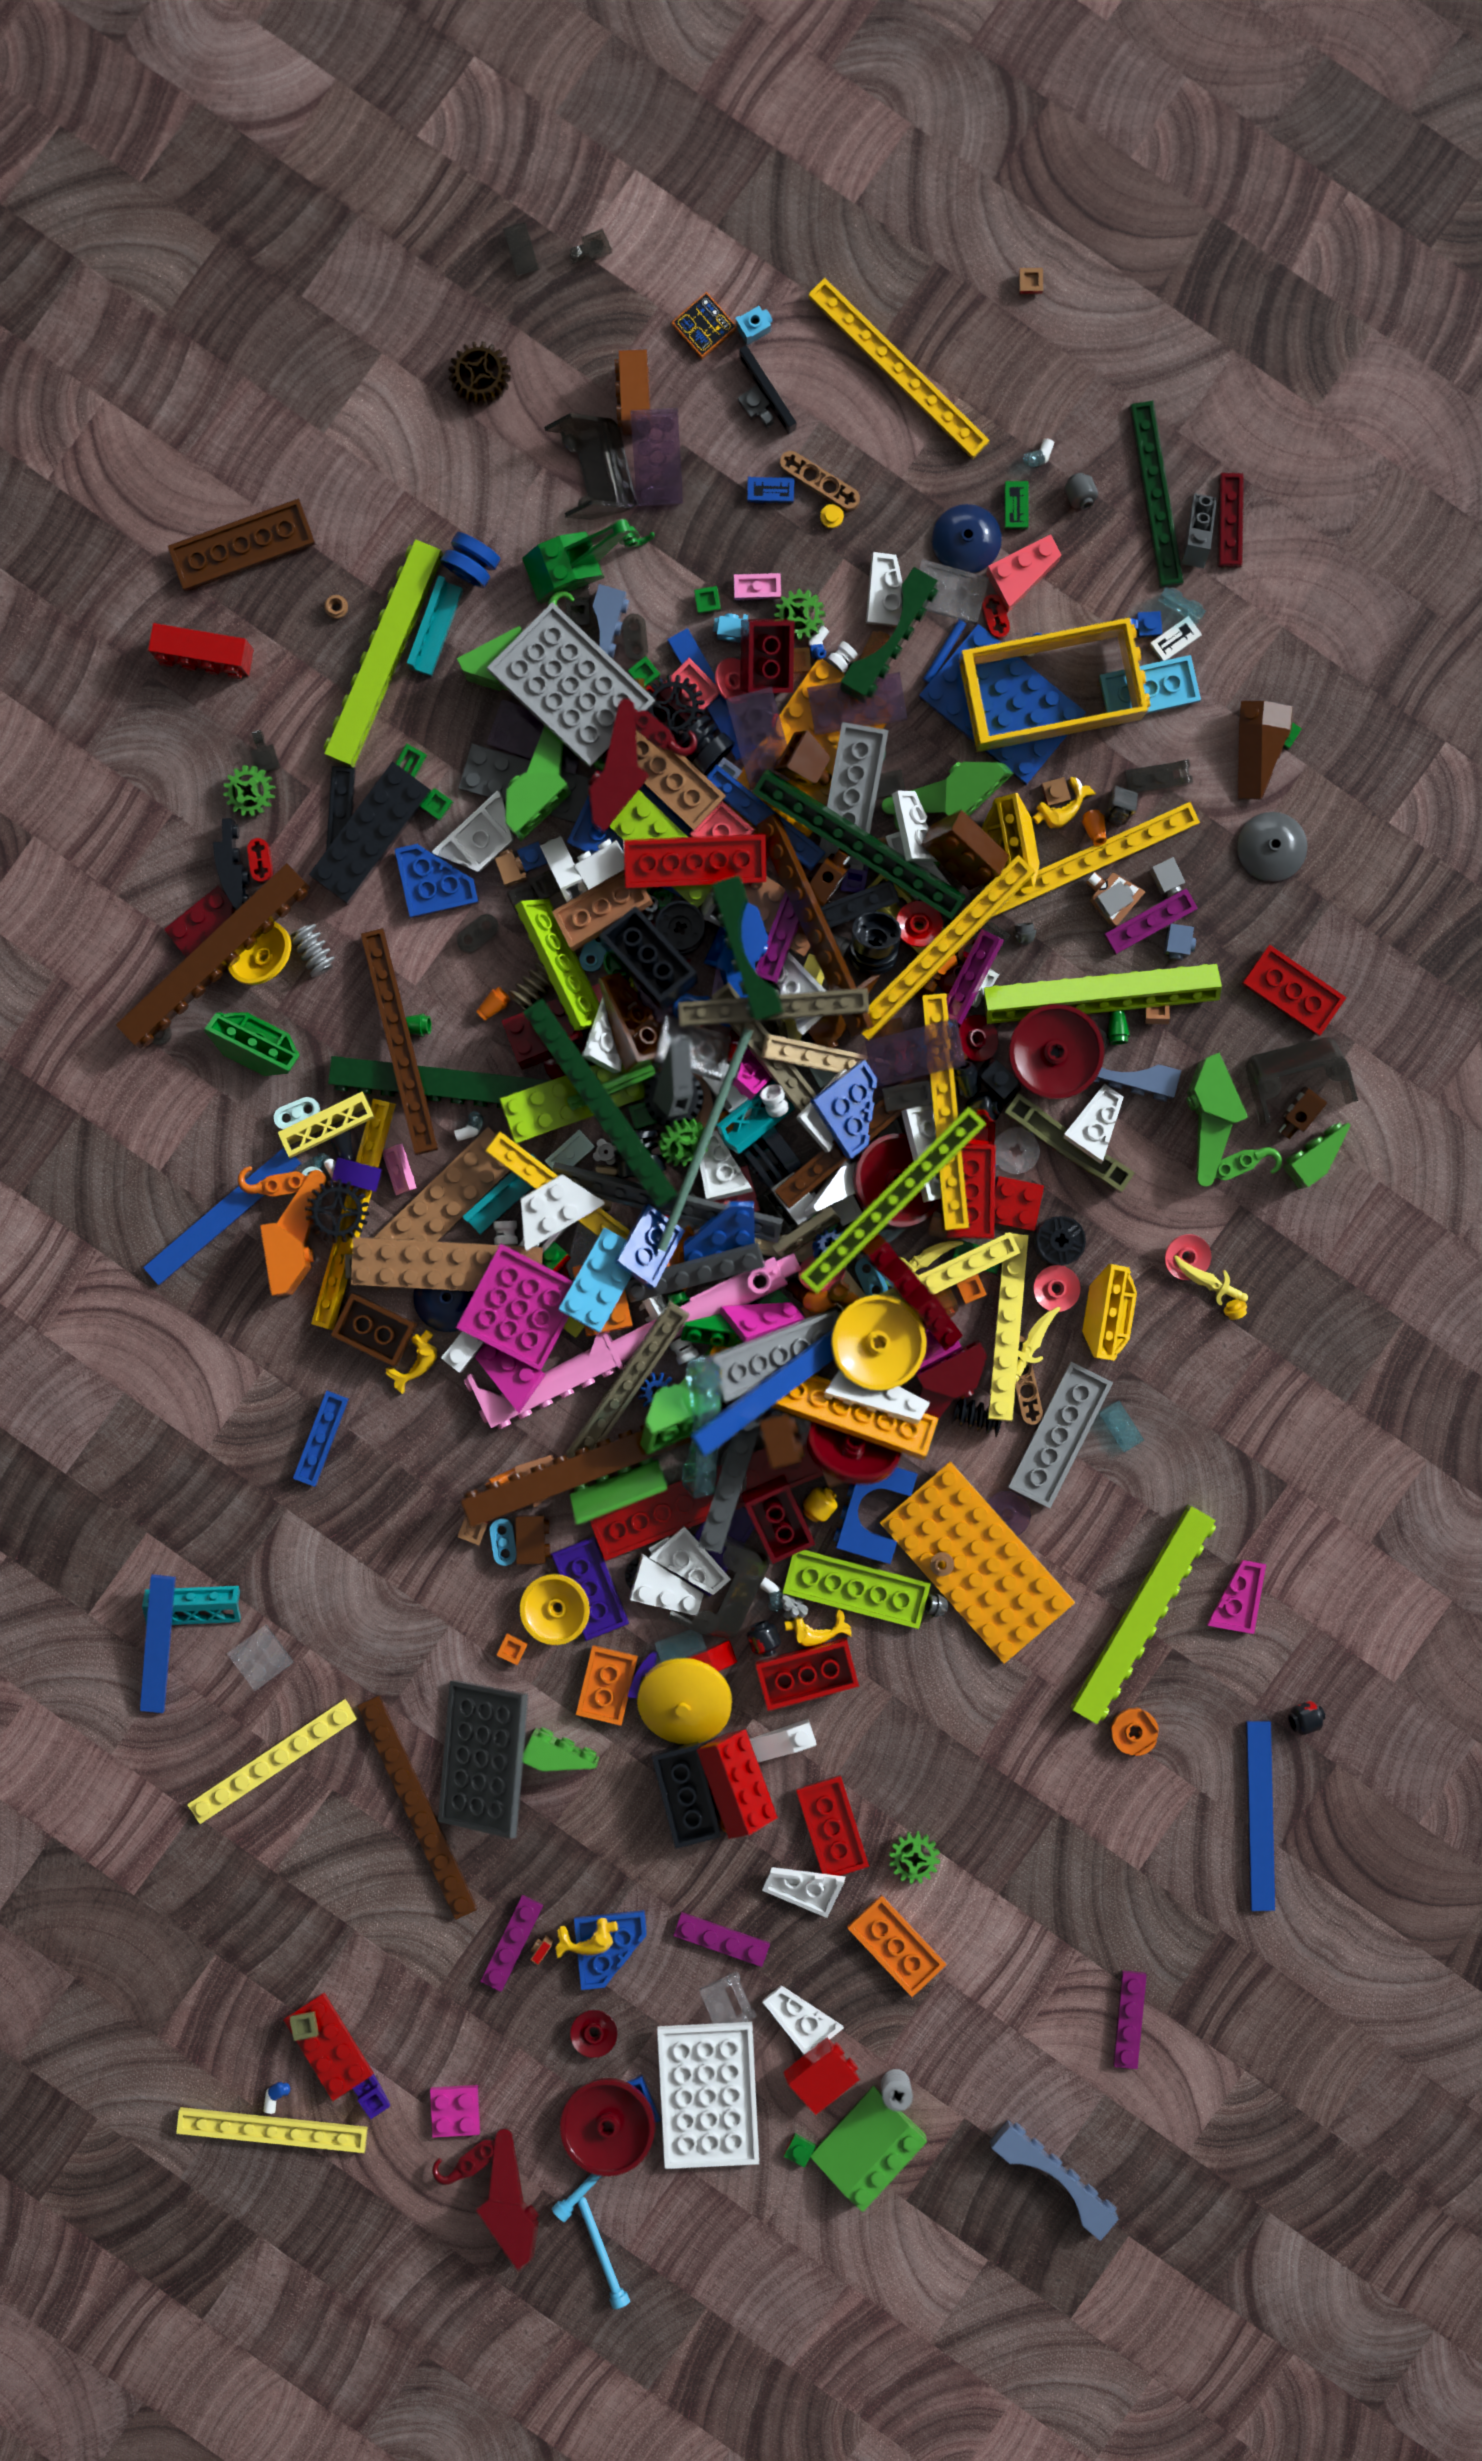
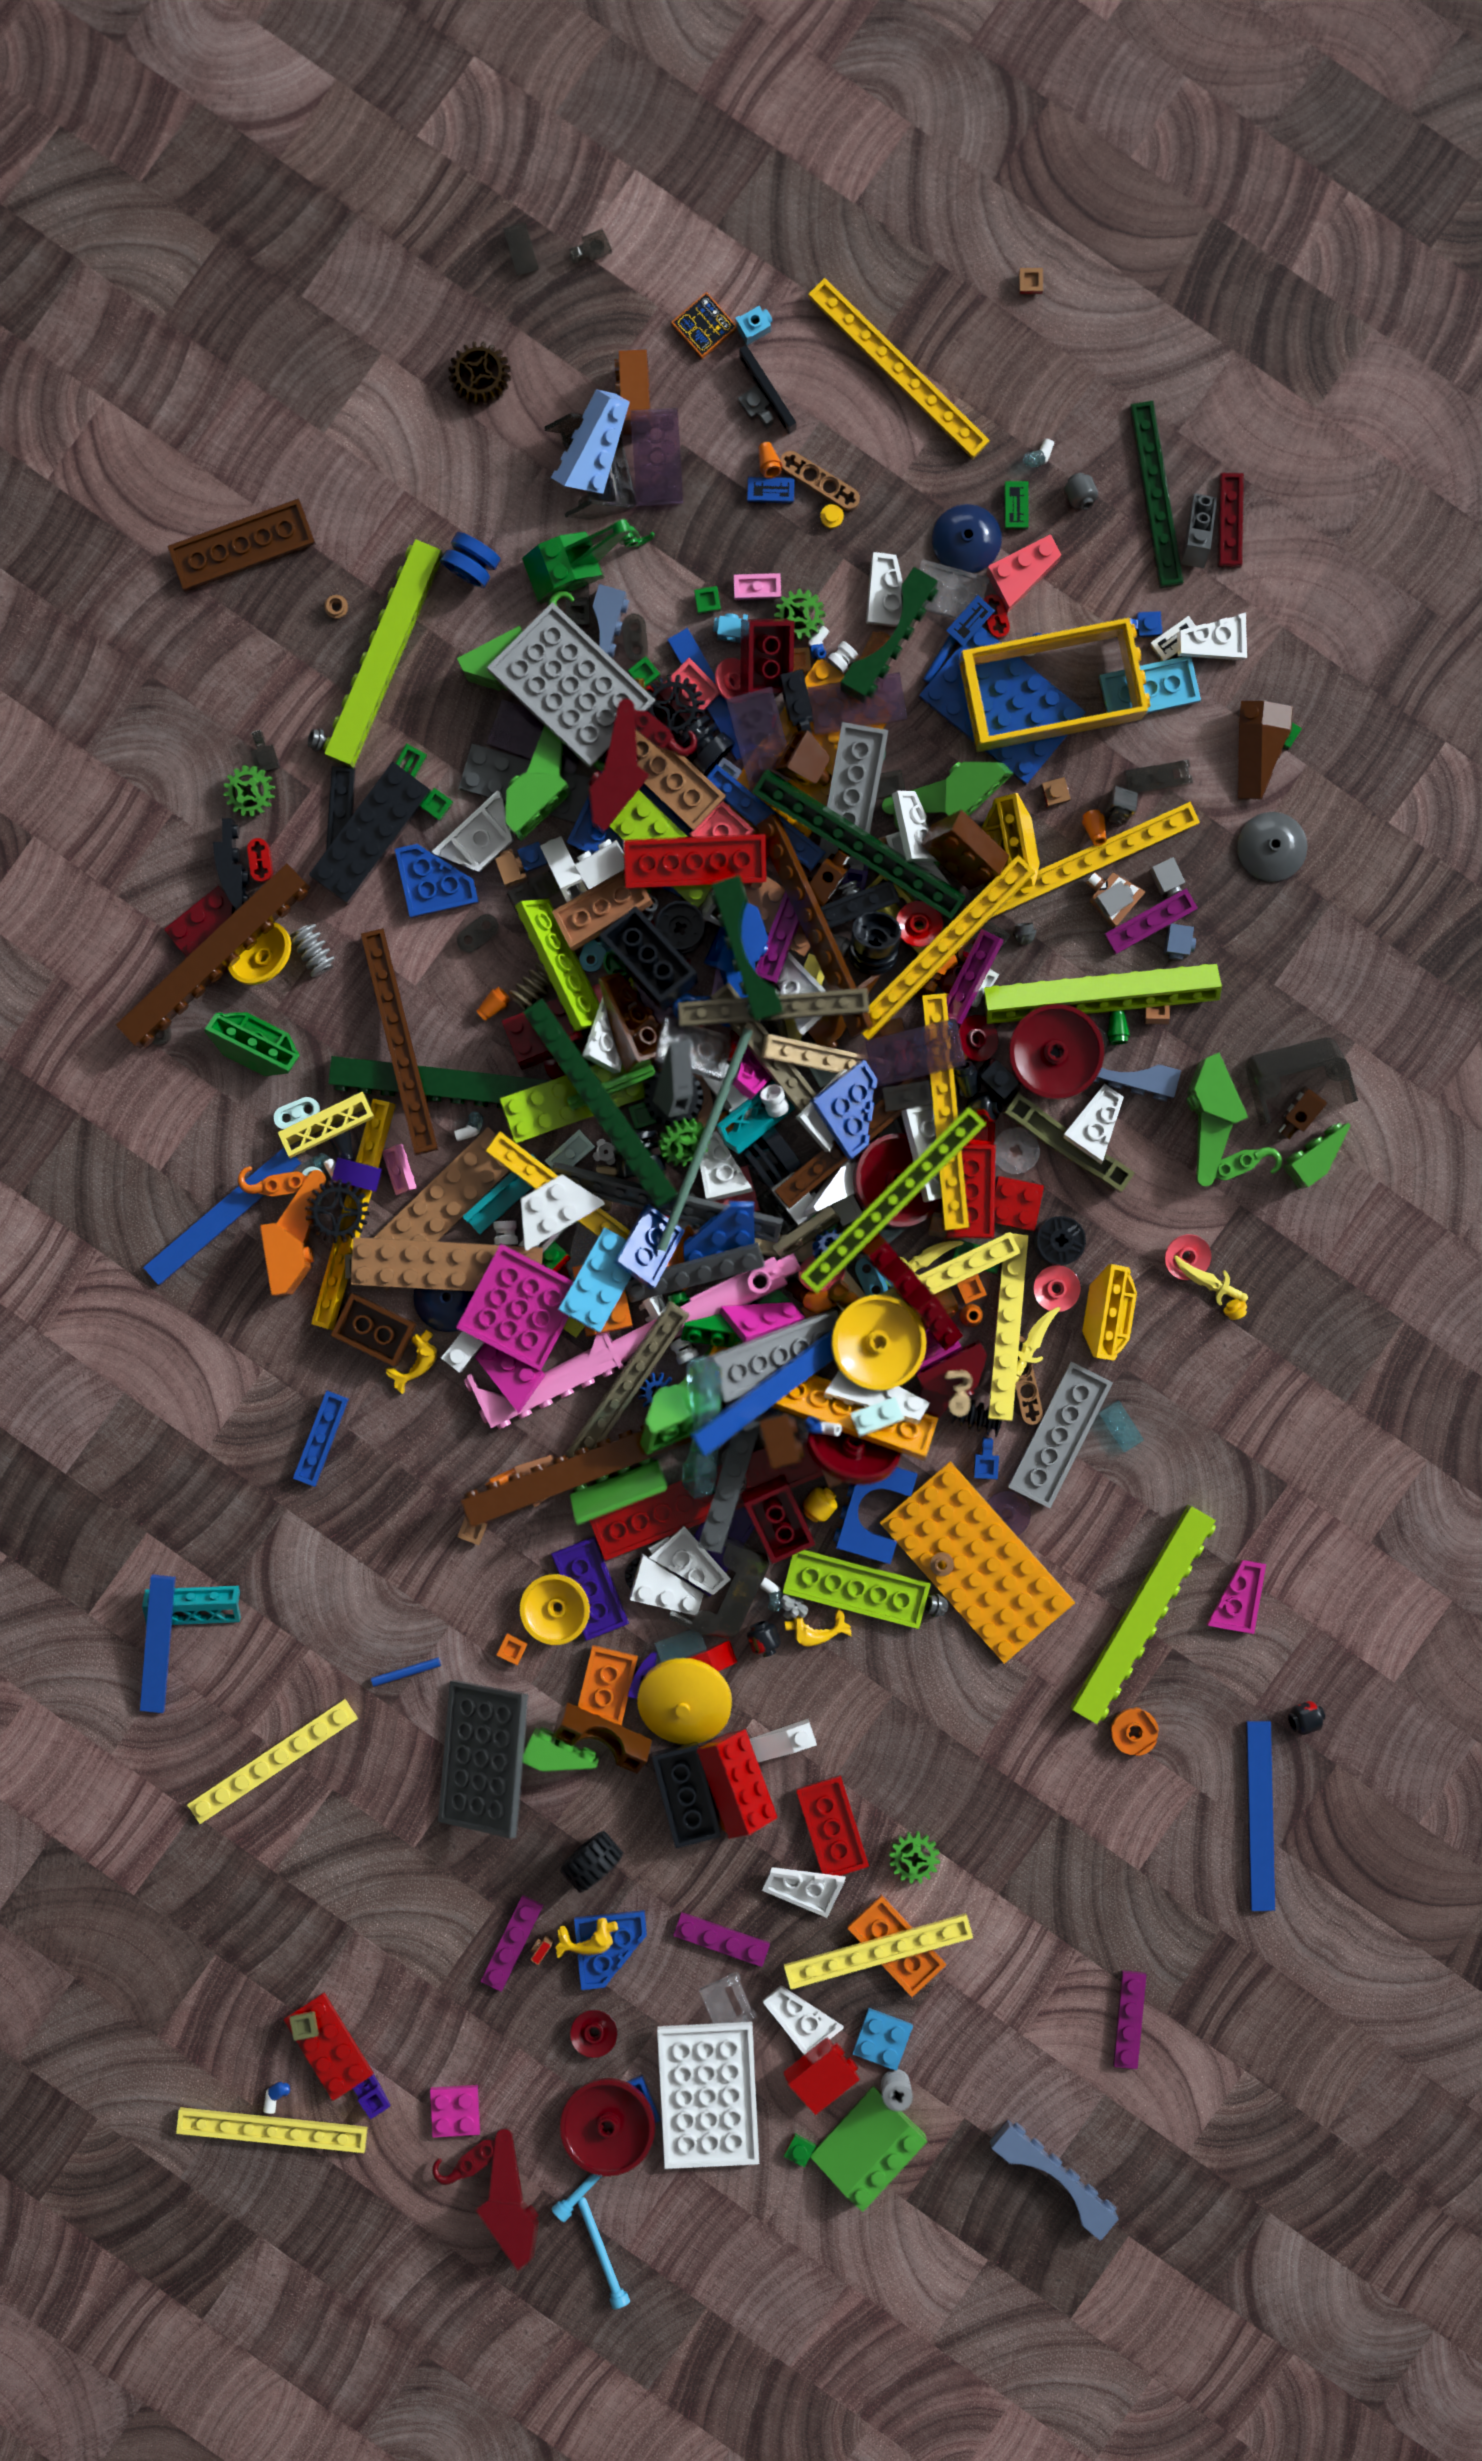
(201, 650): red brick -> none
(260, 1657): clear plate -> none
(316, 739): none -> dark grey plate
(405, 1672): none -> blue bar
(417, 1807): reddish brown plate -> none
(419, 1024): green cone -> none
(434, 627): teal fence -> none
(503, 1541): medium azure plate -> none
(531, 1539): reddish brown brick -> none
(591, 1861): none -> black tyre
(593, 444): none -> light blue wedge
(628, 1747): none -> reddish brown arch
(661, 892): plate -> none
(769, 461): none -> orange cone
(796, 699): none -> black hinge
(807, 1674): red brick -> none
(815, 1427): none -> arm
(849, 888): none -> dark grey bush
(877, 1417): none -> light aqua plate
(878, 1951): none -> light yellow plate
(882, 2039): none -> dark azure plate
(960, 1402): none -> tan leg
(964, 1315): none -> orange cone
(970, 620): none -> blue tile
(986, 1464): none -> blue plate
(1061, 816): yellow animal -> none
(1175, 601): clear light blue plate -> none
(1215, 640): none -> white wing
(1294, 990): red plate -> none

